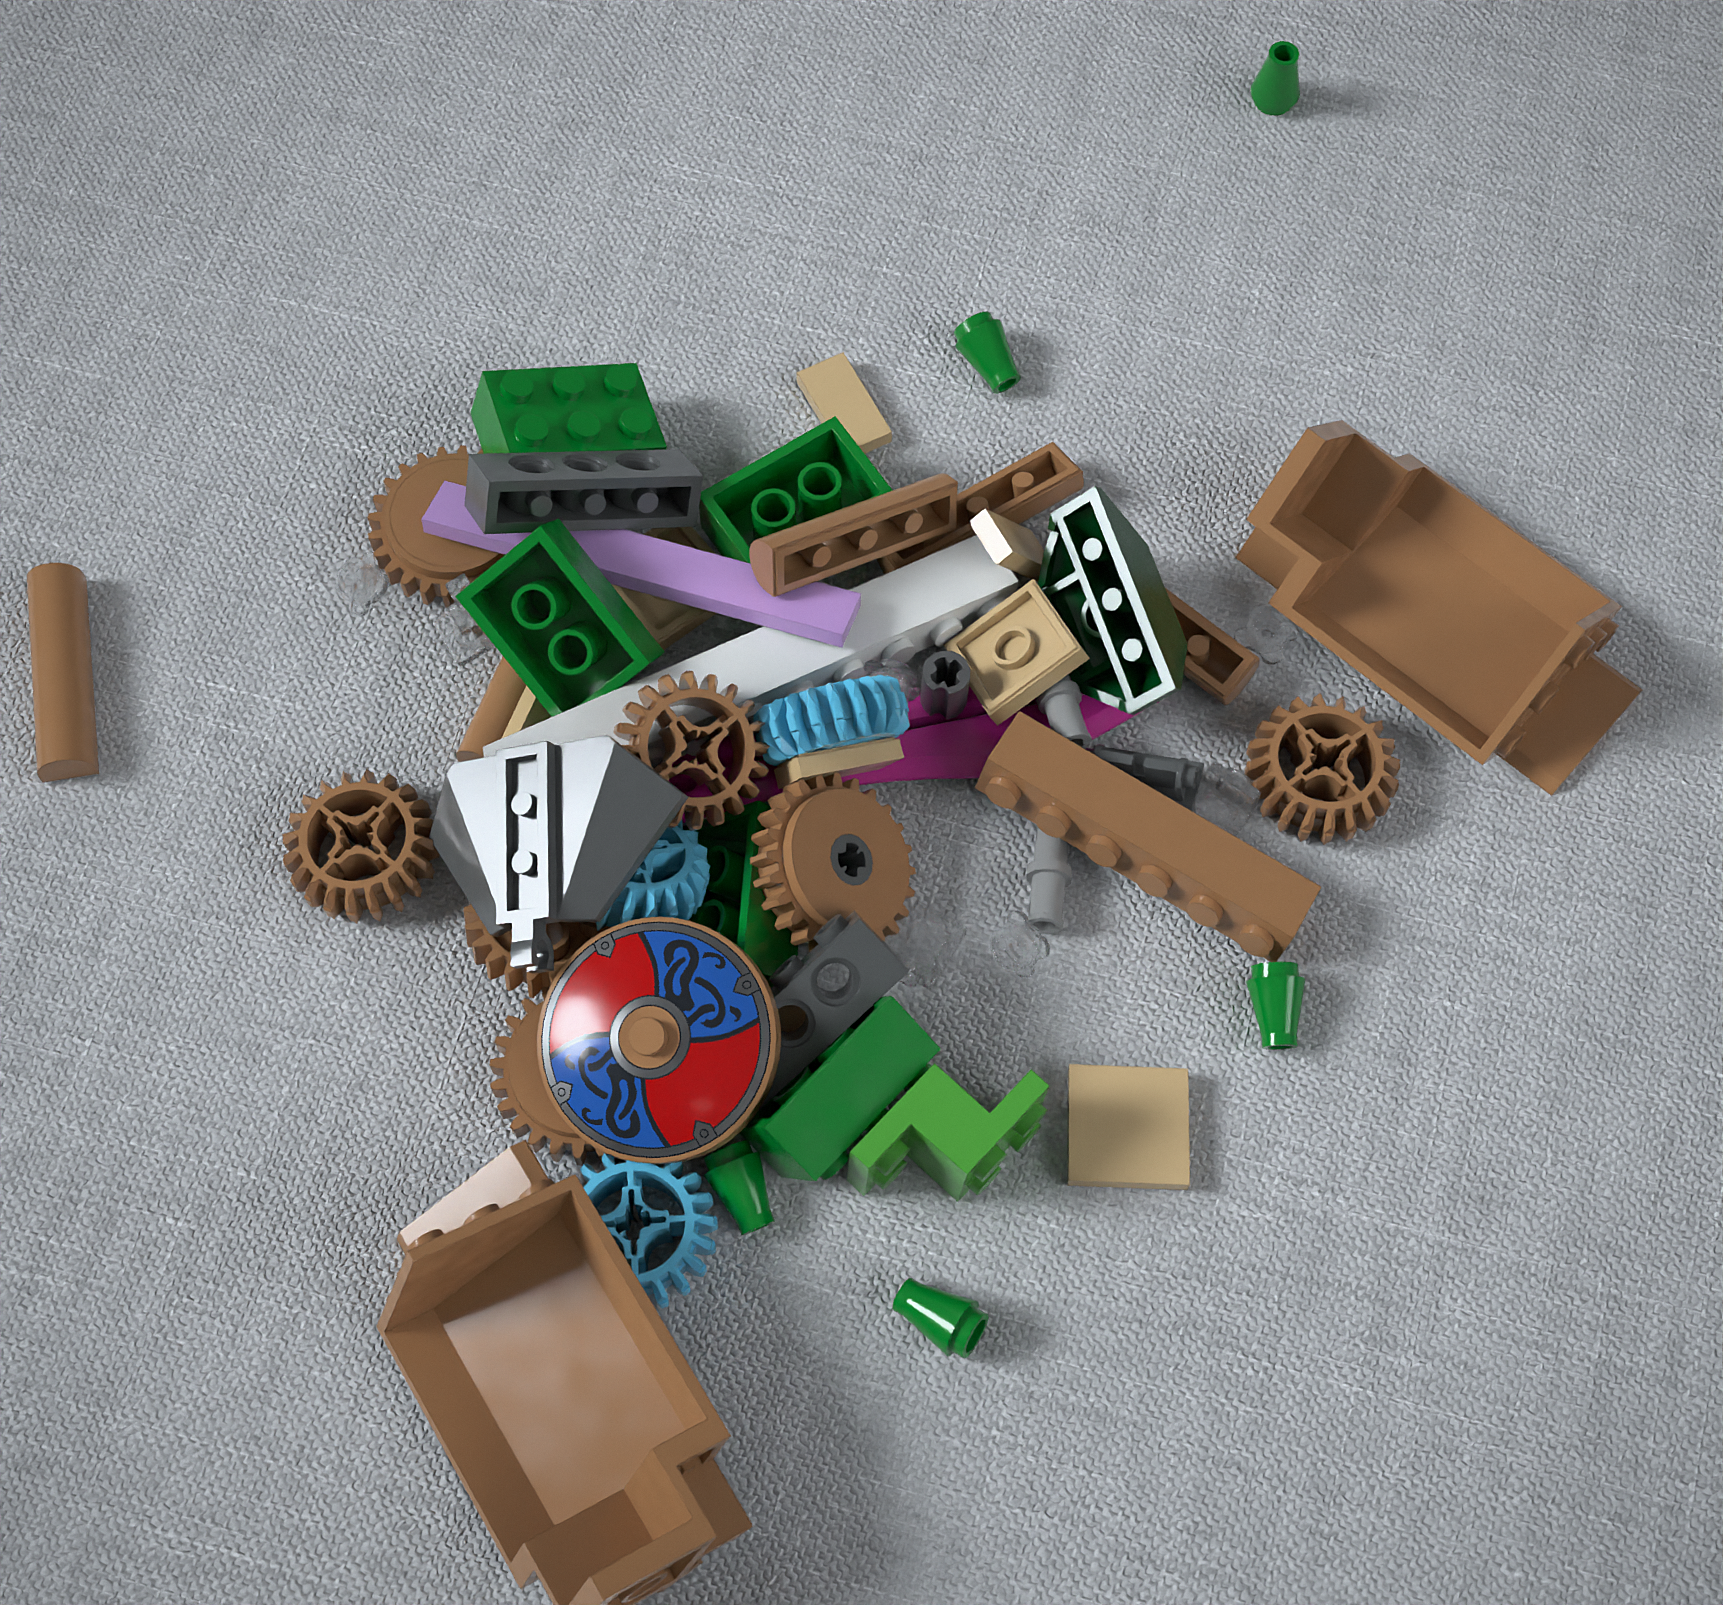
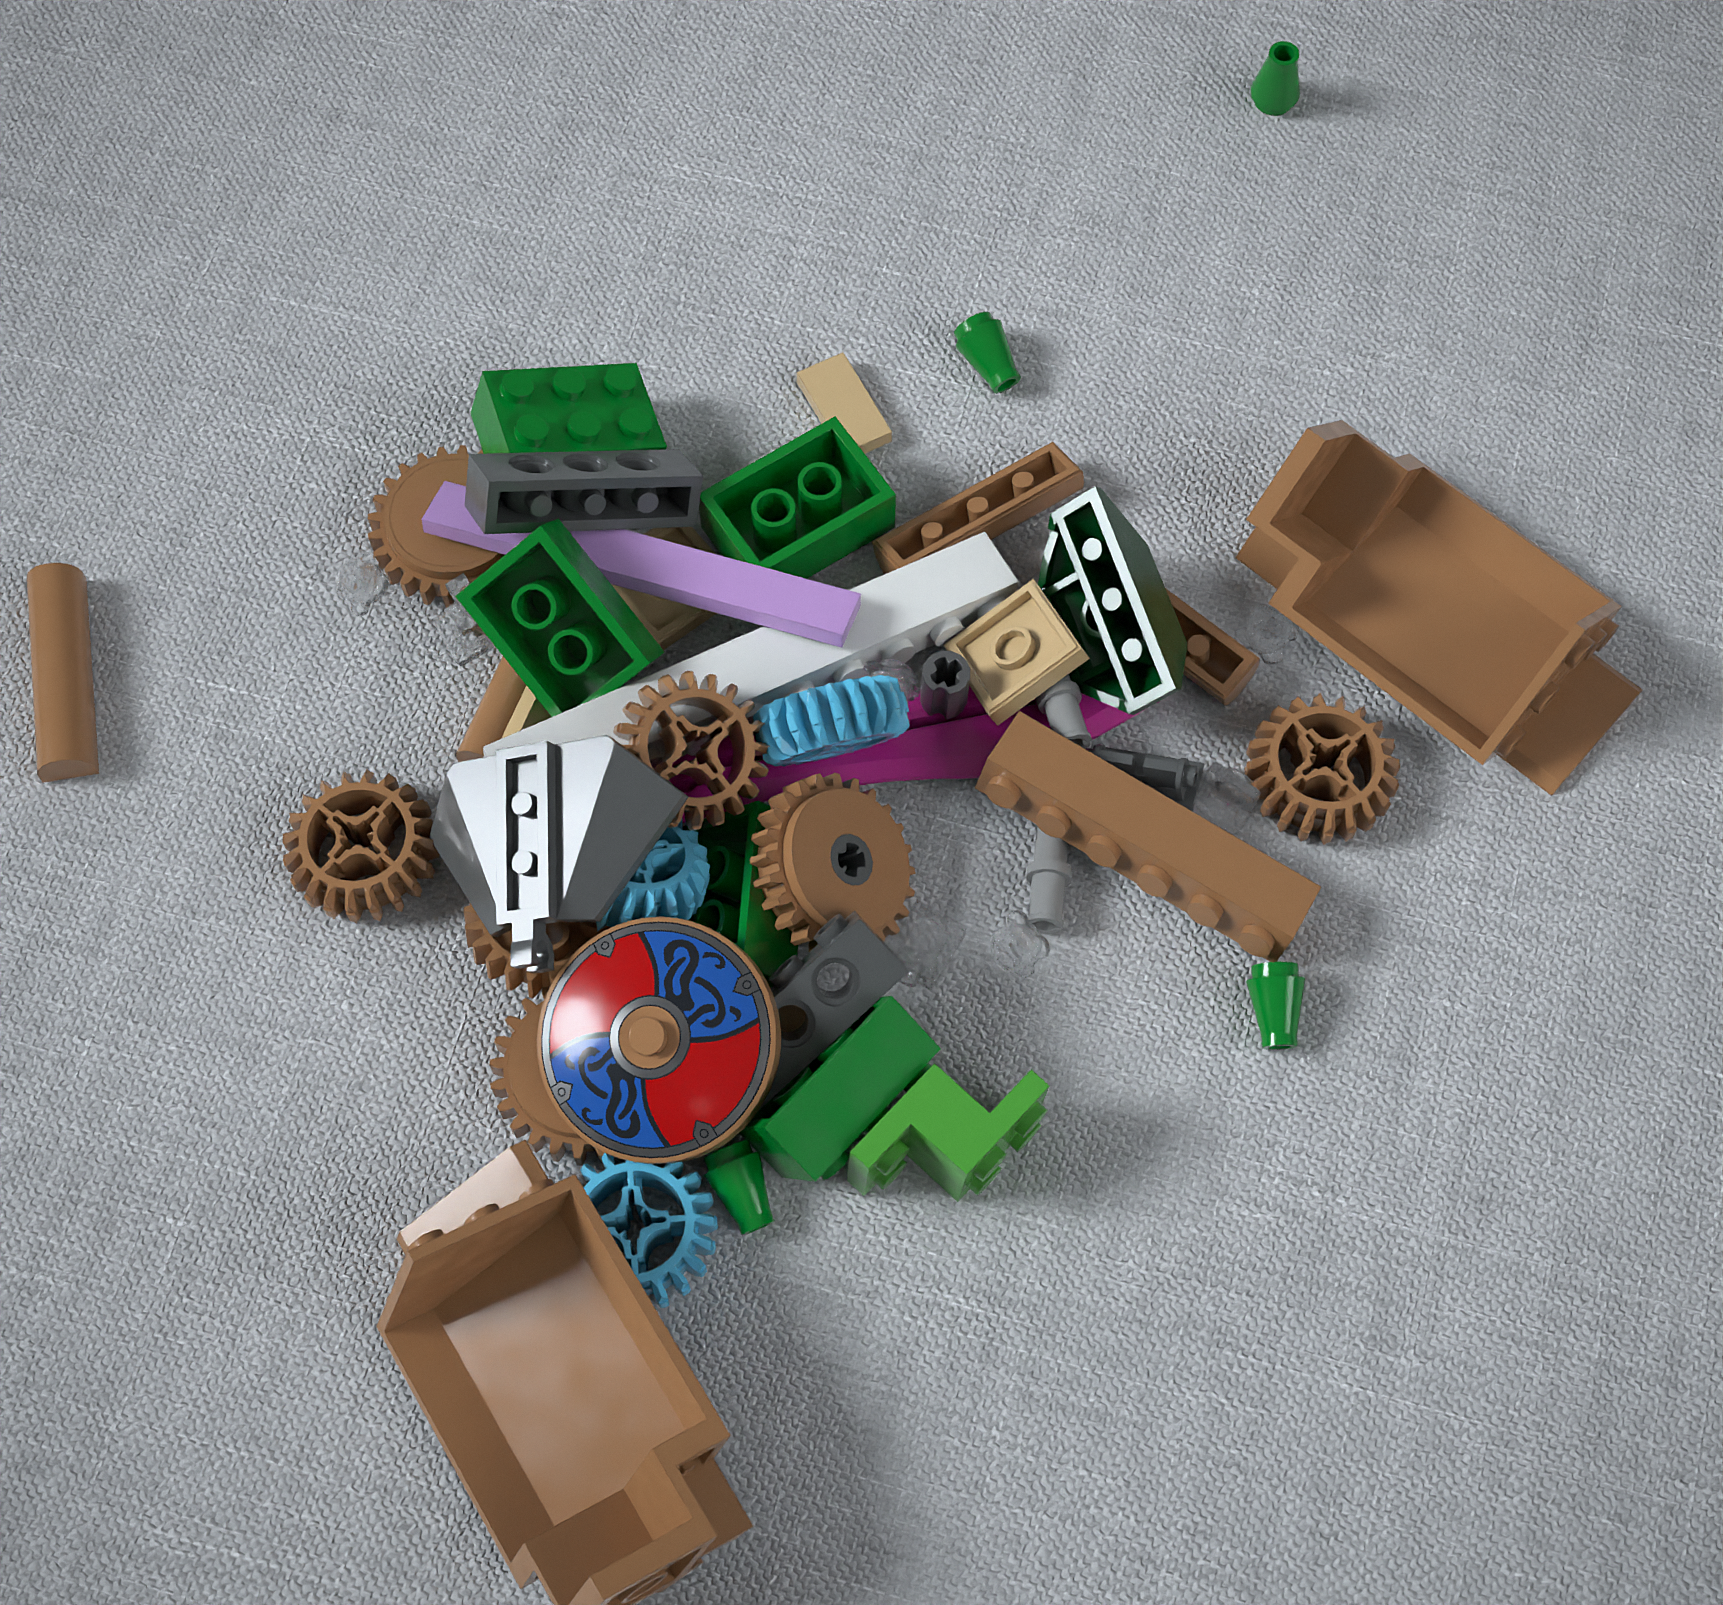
(843, 760): tan tile -> none
(854, 535): medium nougat brick -> none
(943, 1317): green cone -> none
(1009, 544): tan tile -> none
(1128, 1127): tan tile -> none

